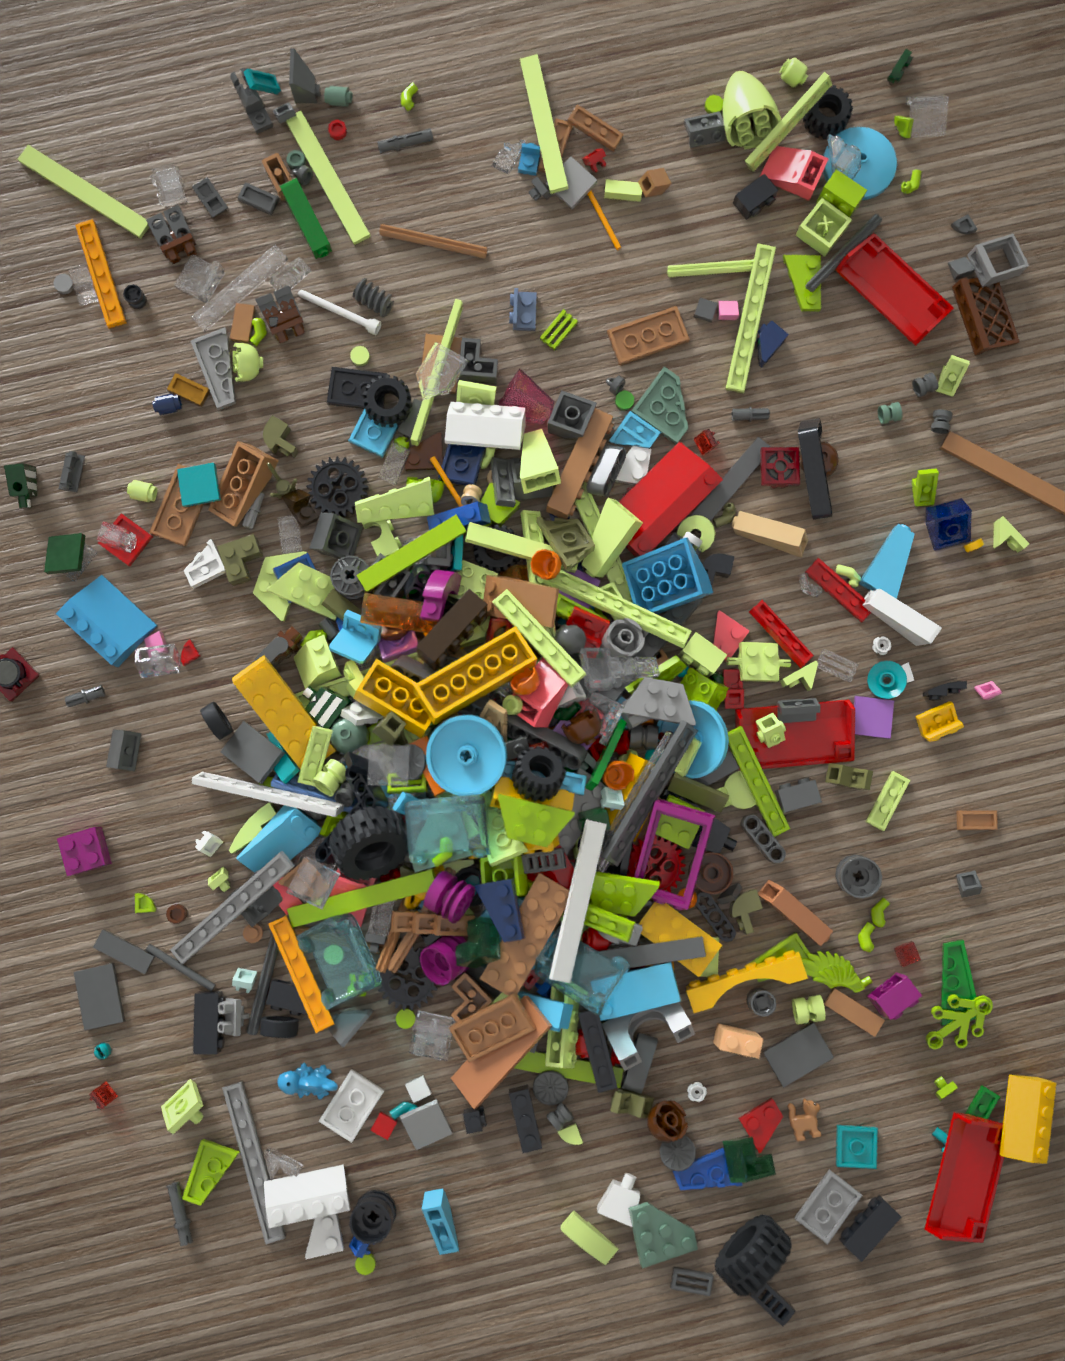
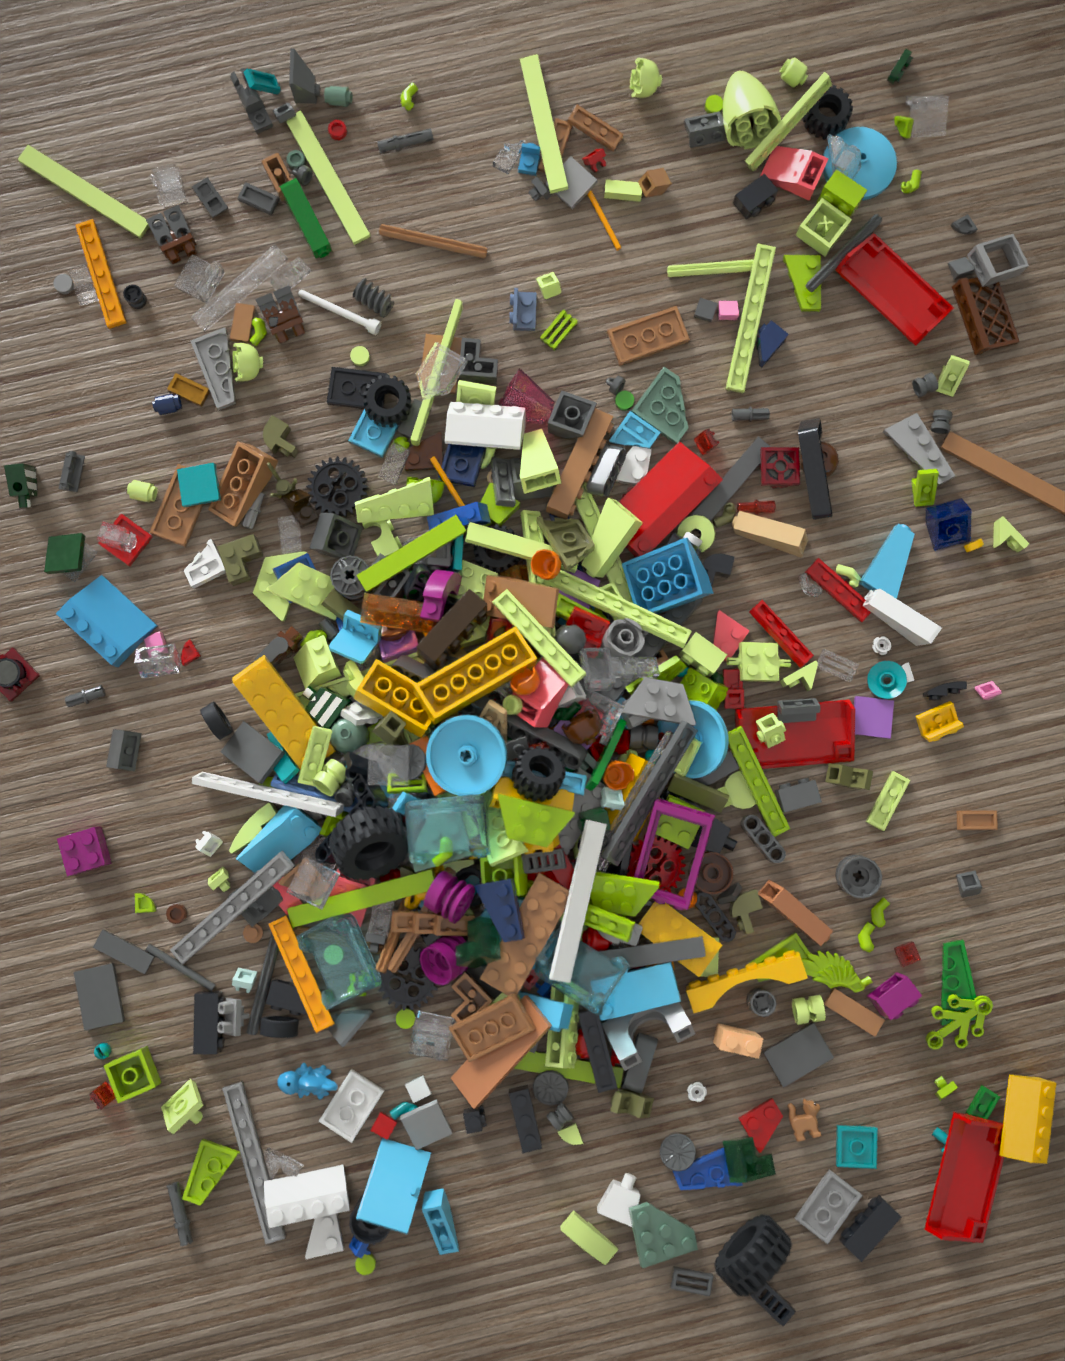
(132, 1074): none -> lime brick
(393, 1178): none -> medium azure container
(471, 494): tan wheel -> none
(549, 285): none -> yellowish green slope
(645, 78): none -> yellowish green cylinder
(667, 1121): reddish brown cylinder -> none
(757, 507): none -> clear red axle
(890, 413): sand green wheel -> none
(919, 446): none -> light grey wing

